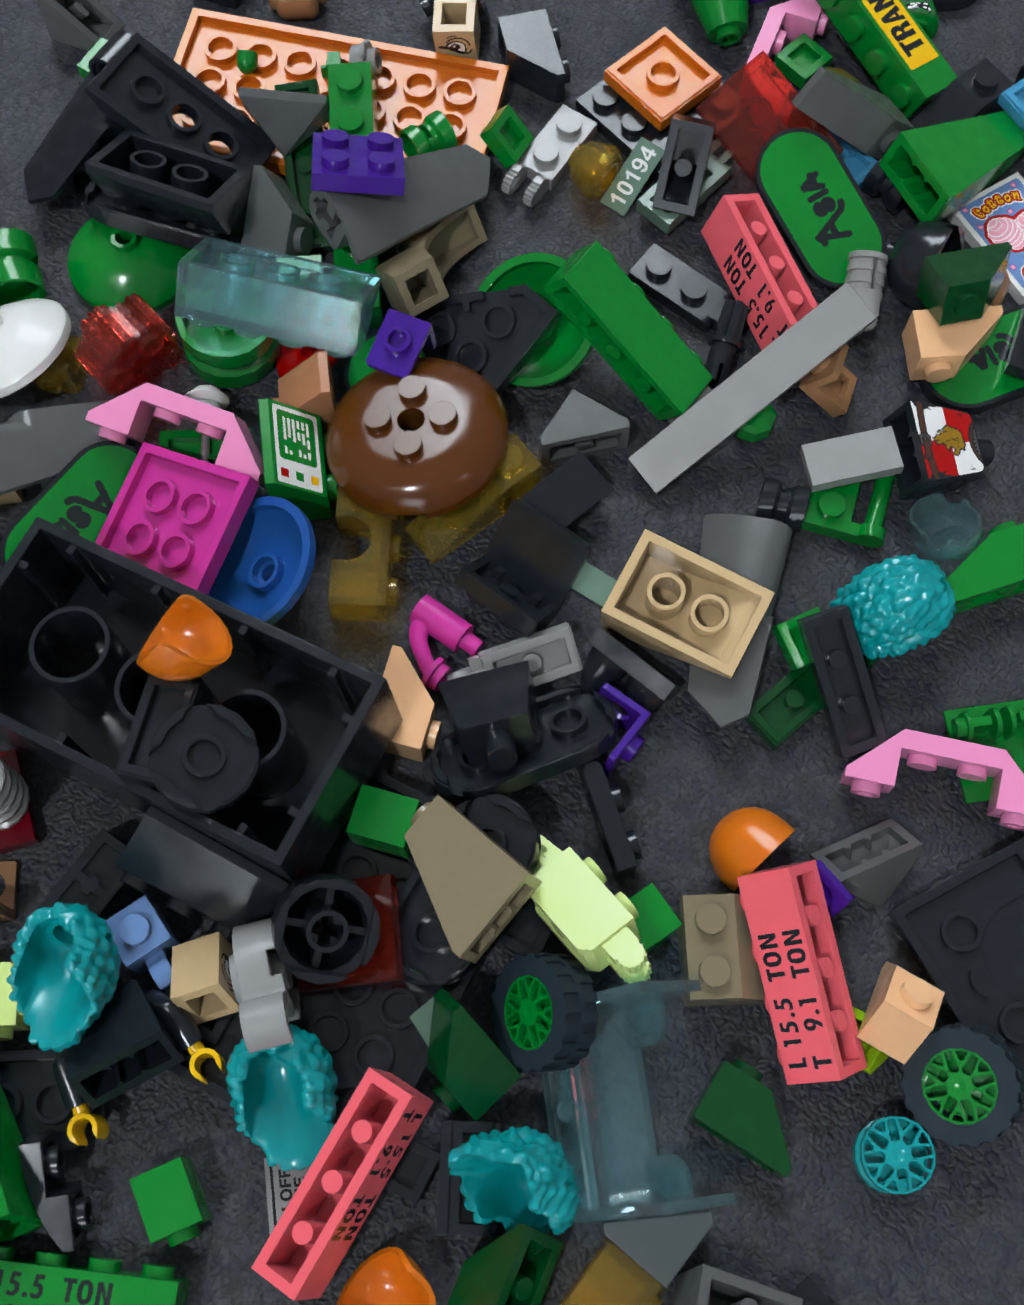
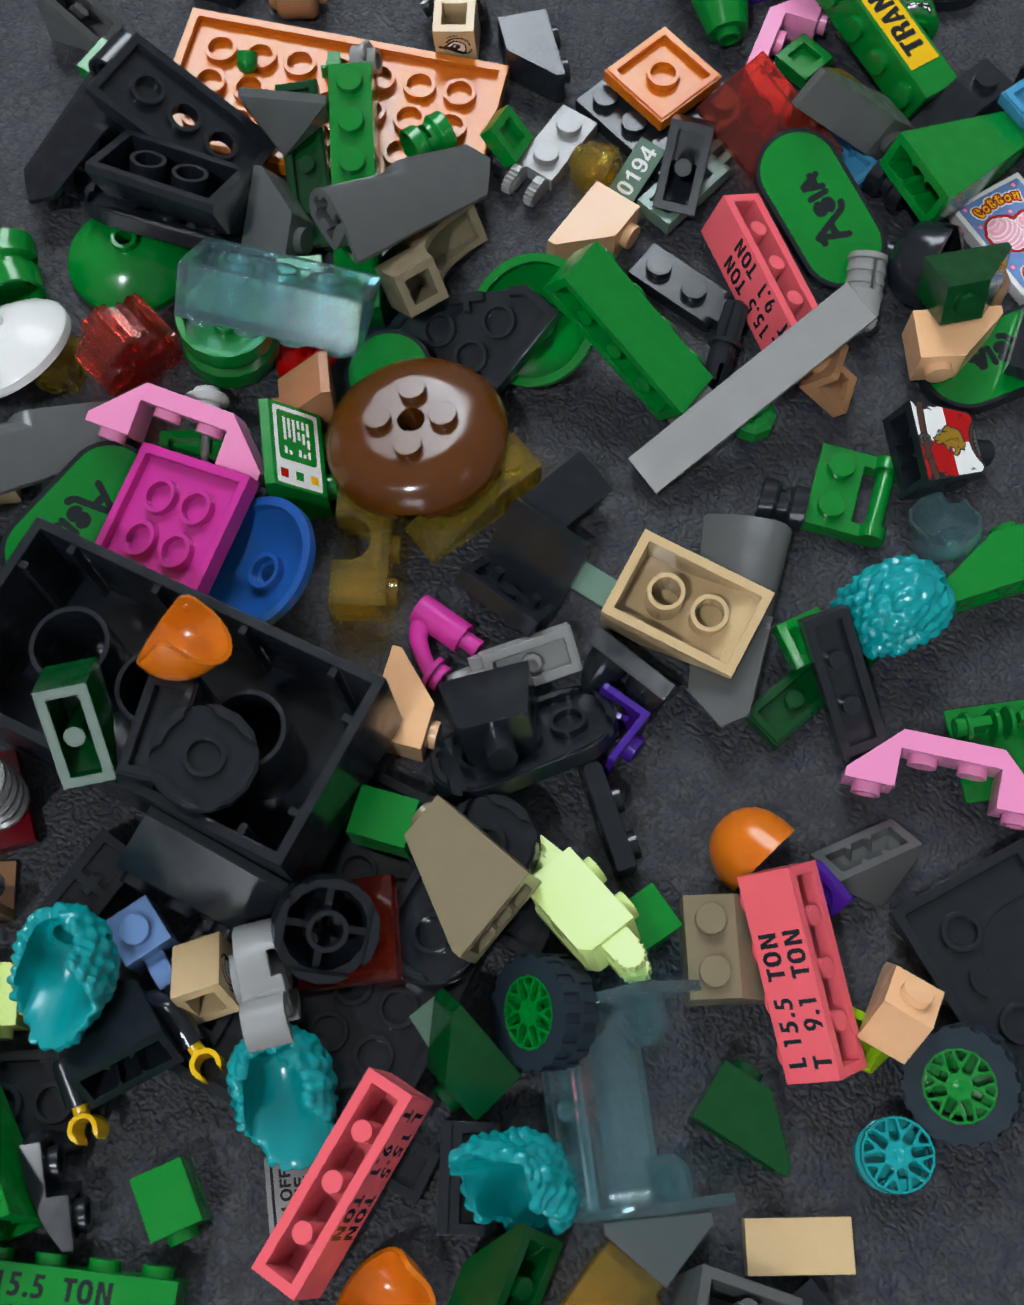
(77, 722): none -> dark green slope
(357, 163): dark purple plate -> none
(400, 344): dark purple bracket -> none
(582, 427): dark grey slope -> none
(598, 217): none -> light nougat slope
(798, 1246): none -> tan tile
(851, 459): light grey tile -> none

